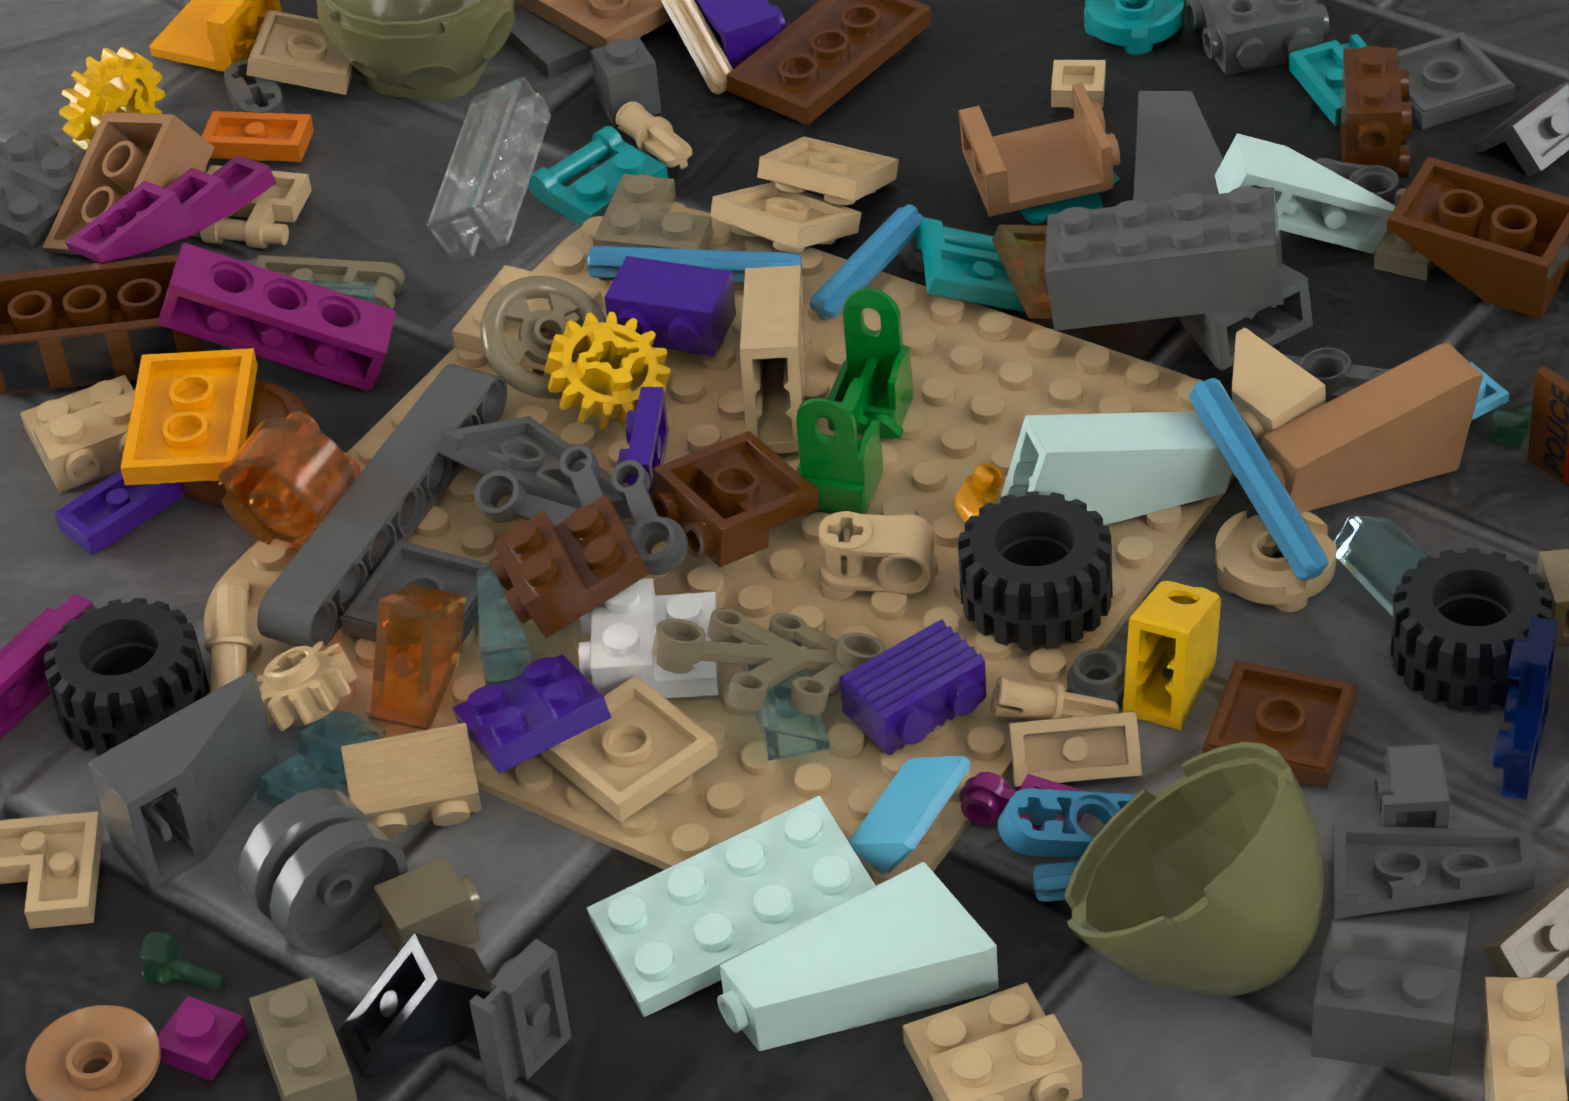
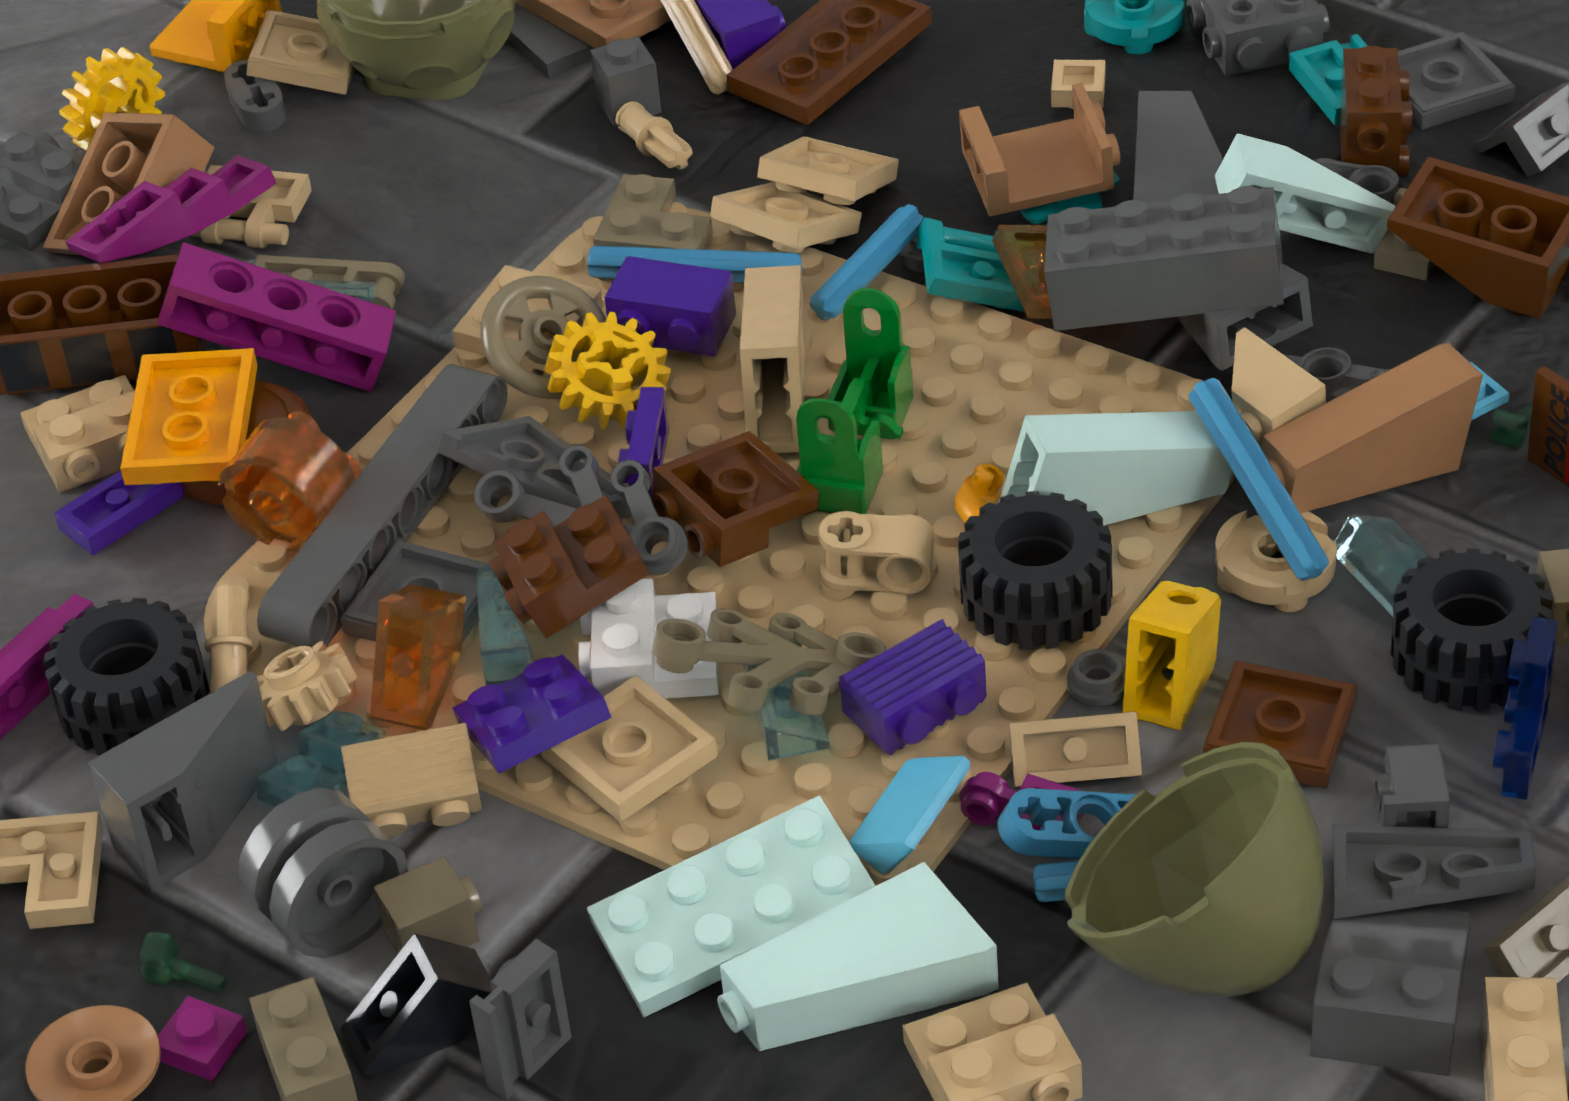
(259, 135): orange plate -> none
(489, 169): clear brick -> none
(592, 192): teal plate -> none
(1040, 702): tan axle -> none

